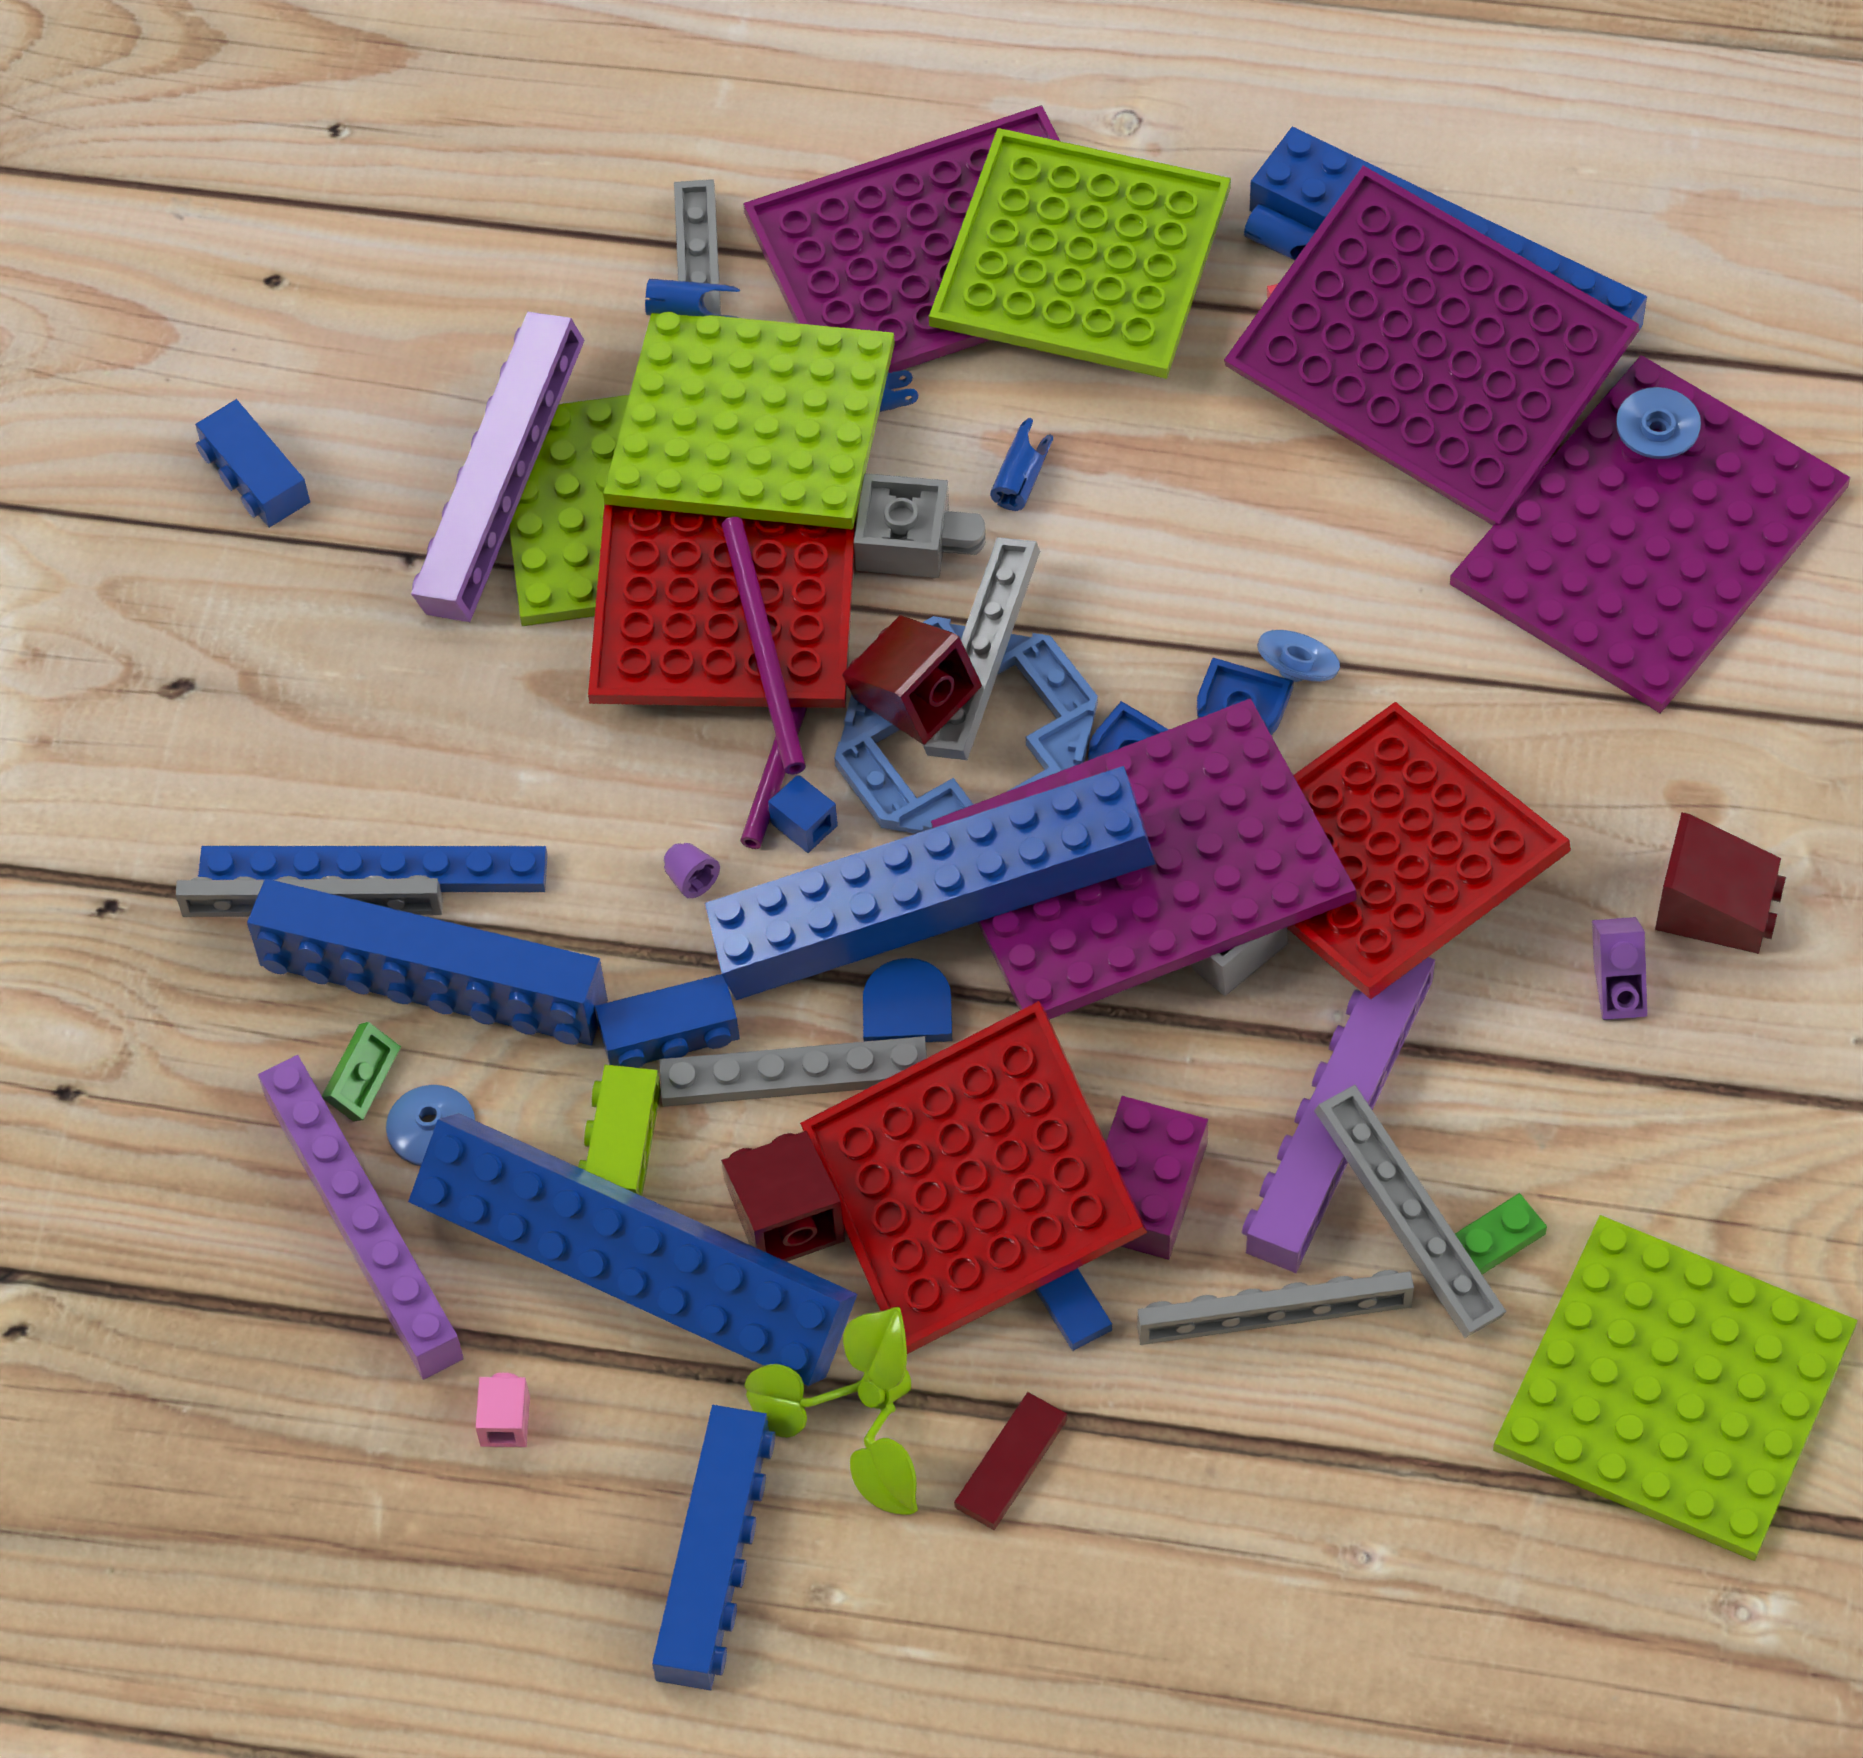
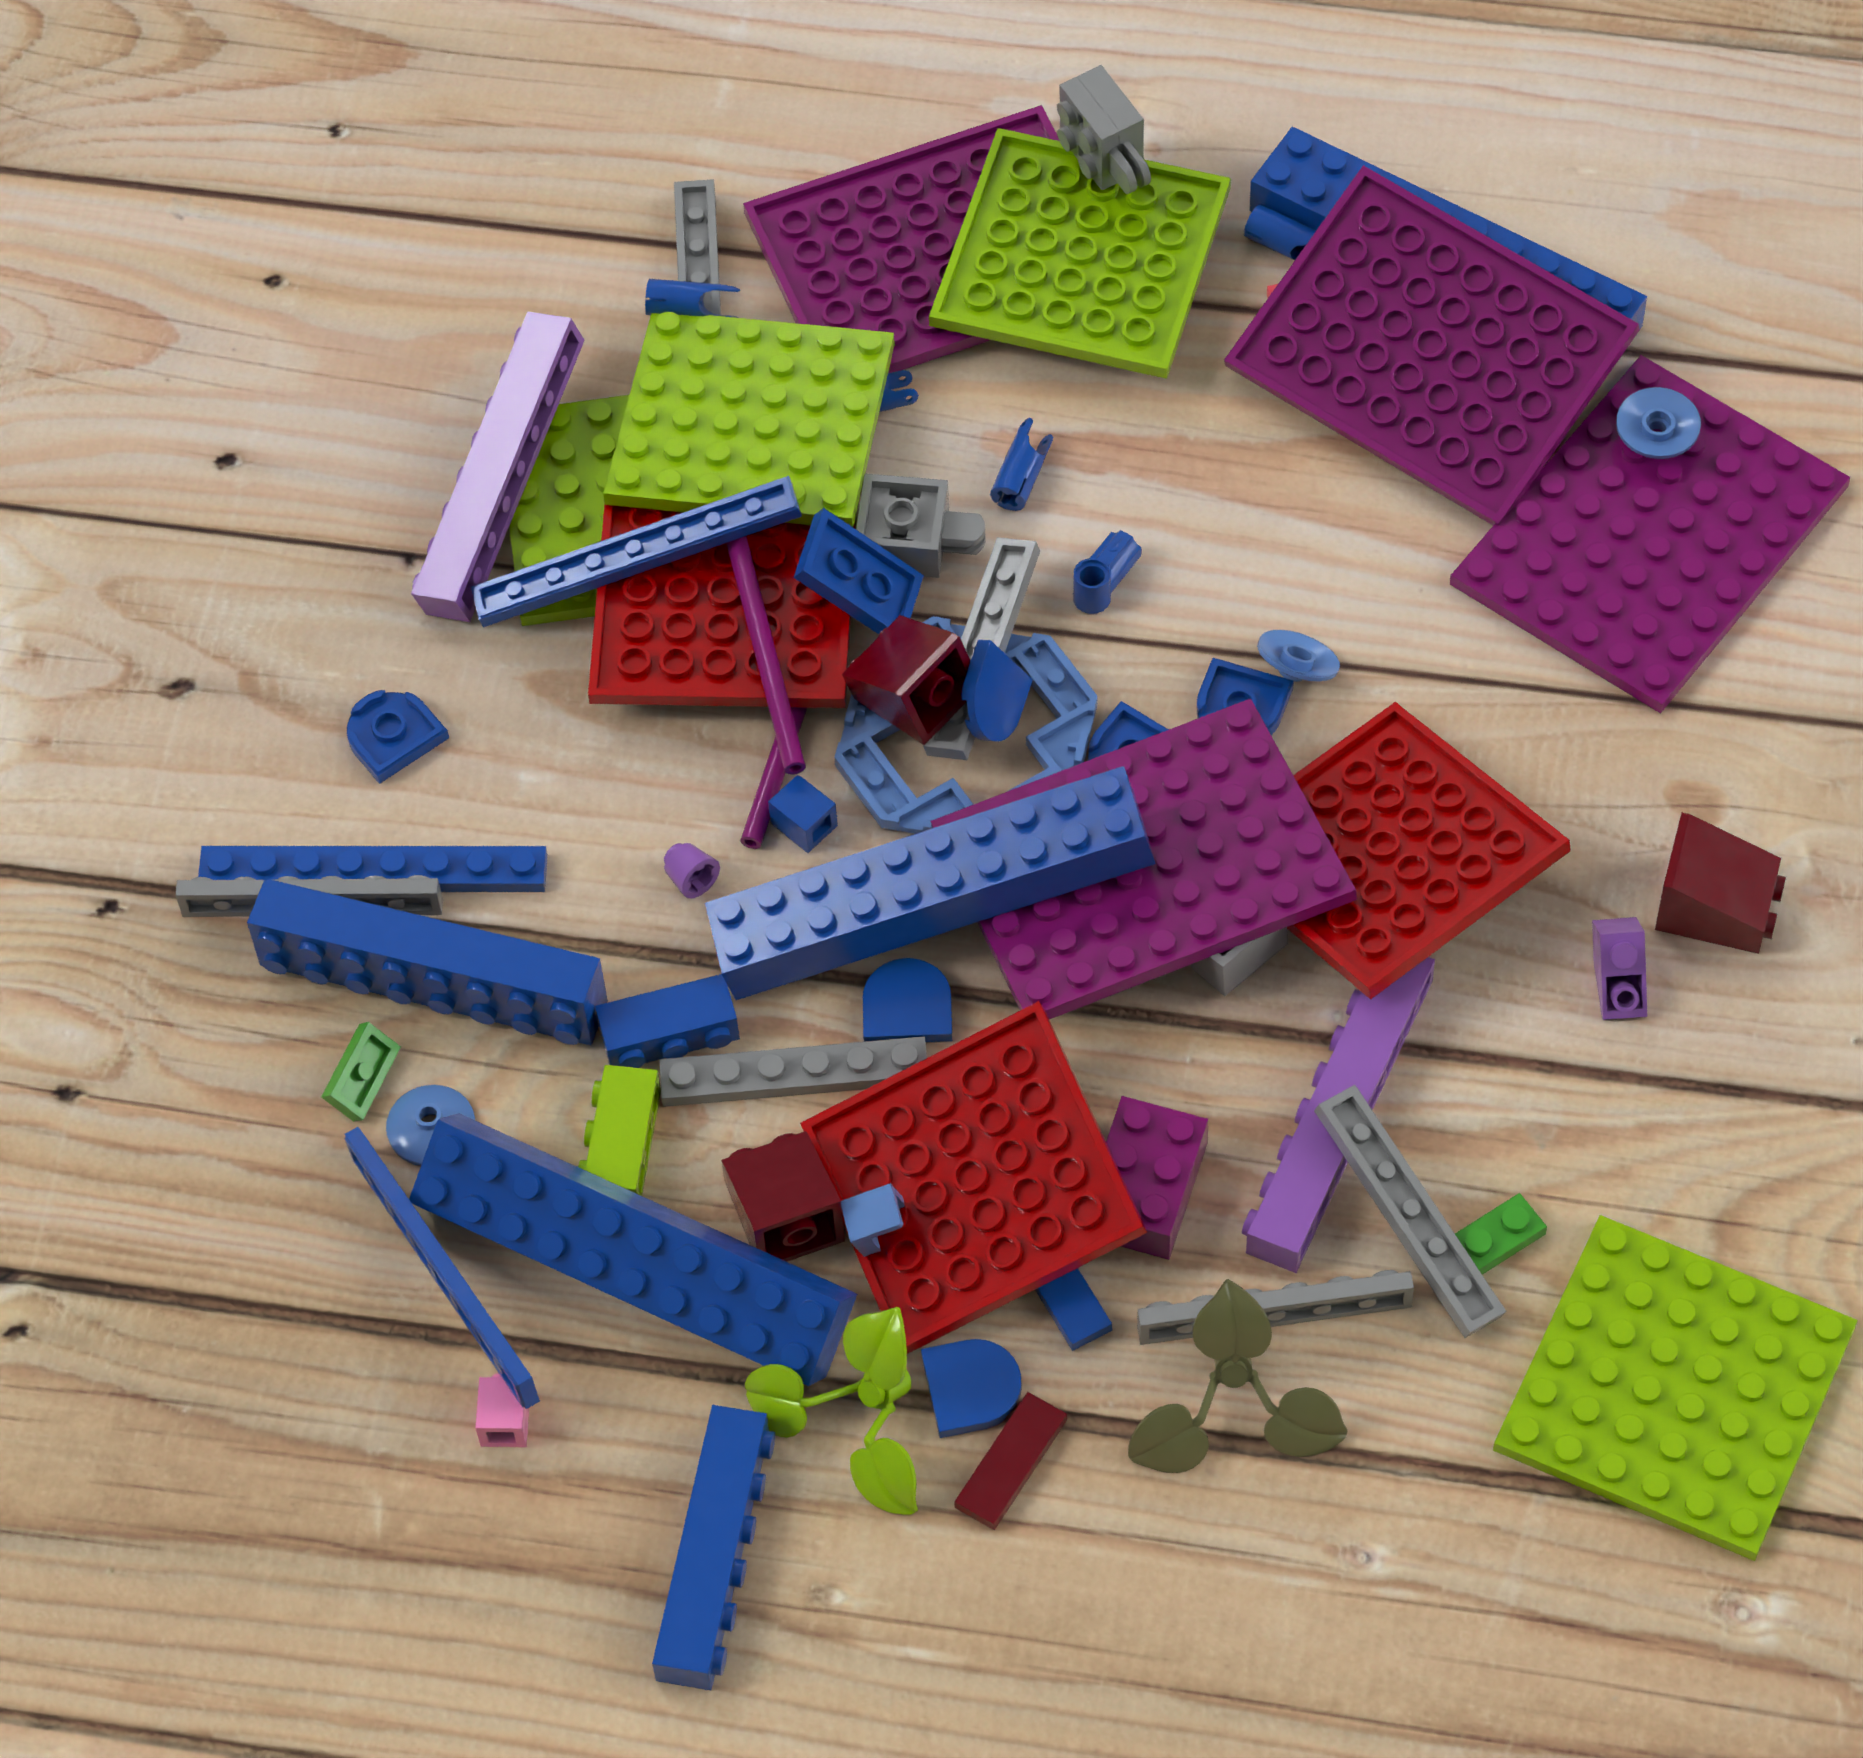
(251, 464): blue brick -> none
(361, 1217): medium lavender brick -> none
(392, 732): none -> blue tile
(442, 1269): none -> blue tile
(636, 551): none -> blue tile
(856, 573): none -> blue plate
(871, 1216): none -> medium blue panel
(971, 1385): none -> blue tile
(994, 693): none -> blue tile
(1103, 131): none -> light grey brick
(1103, 571): none -> blue piece
(1232, 1332): none -> olive plant

